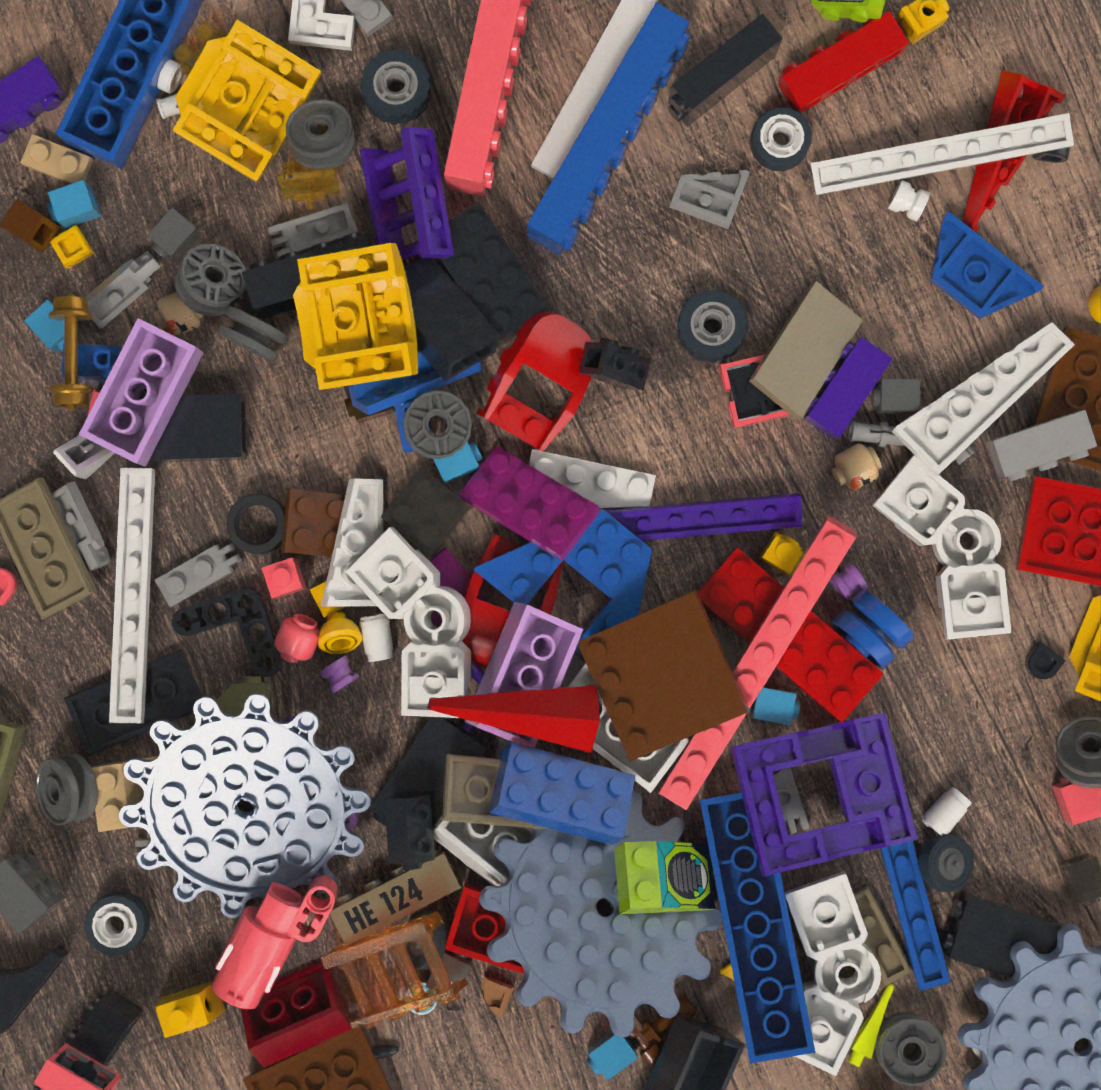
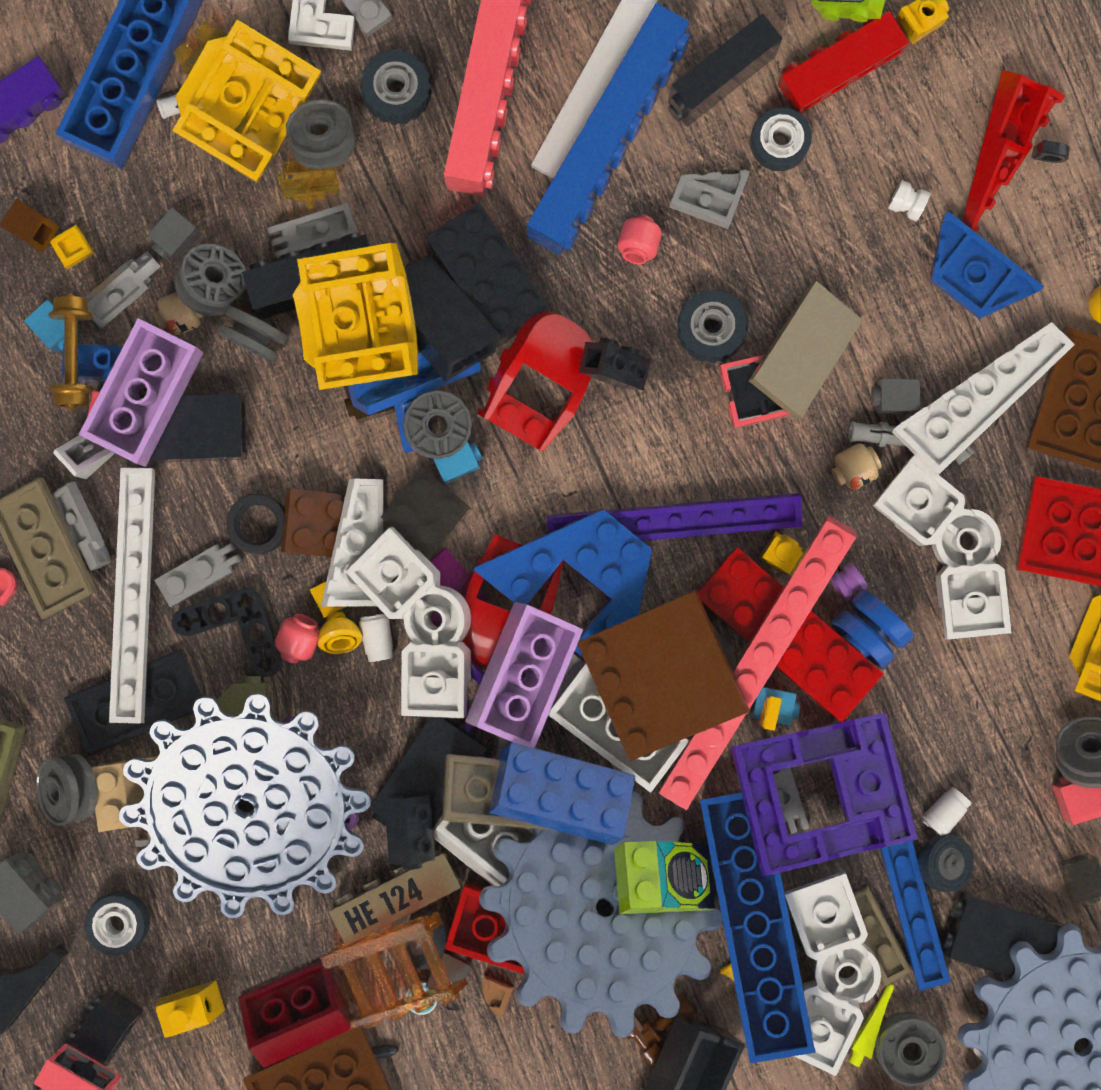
(56, 160): tan plate -> none
(73, 204): dark azure brick -> none
(170, 76): white tile -> none
(265, 939): coral piece -> none
(284, 578): coral brick -> none
(339, 674): medium lavender wheel -> none
(426, 194): dark purple fence -> none
(529, 503): magenta plate -> none
(553, 715): red wedge -> none
(597, 482): white wing -> none
(611, 1054): dark azure brick -> none
(639, 239): none -> coral head
(770, 712): none -> yellow tile
(847, 387): dark purple brick -> none
(943, 154): white plate -> none
(1042, 445): light grey brick -> none
(1043, 662): black tile -> none

